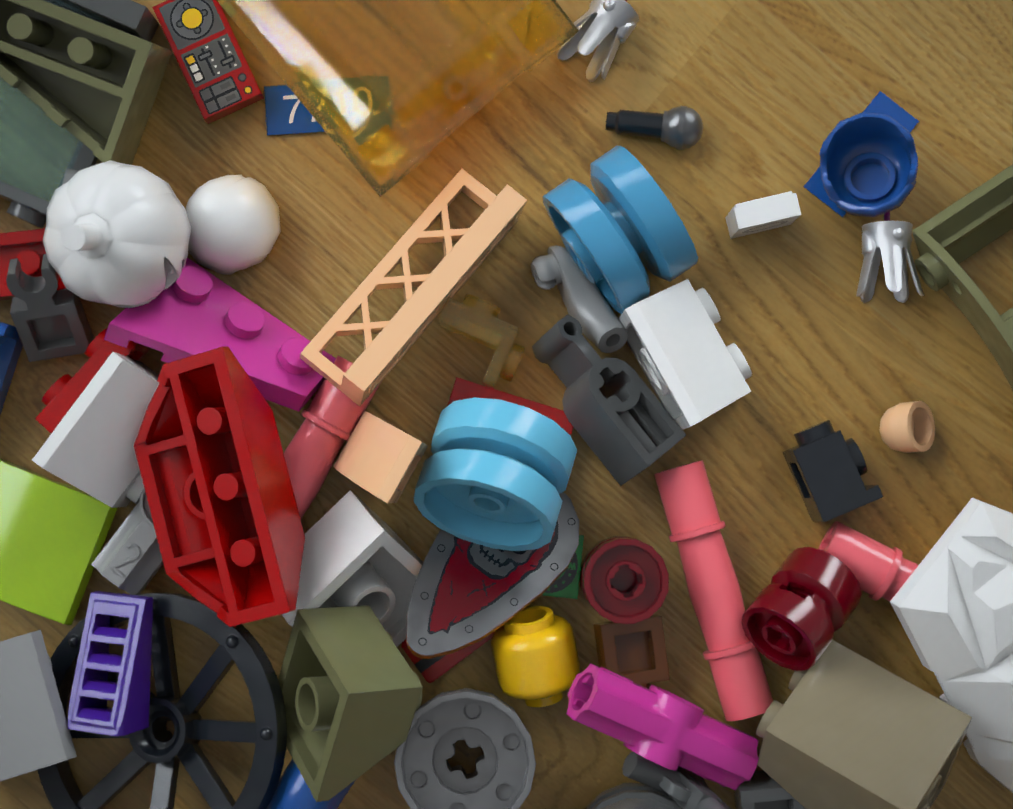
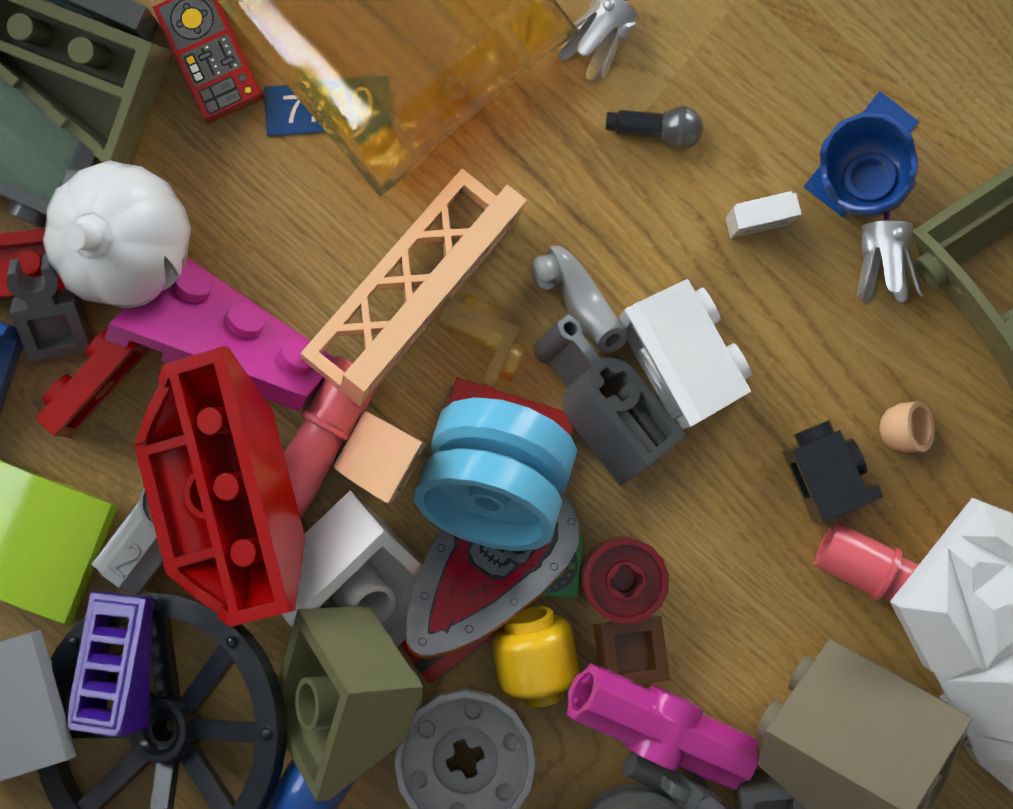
(98, 433): white slope -> none
(232, 223): white hair -> none
(620, 228): dark azure wheel -> none
(714, 590): coral piece -> none
(802, 608): dark red wheel -> none

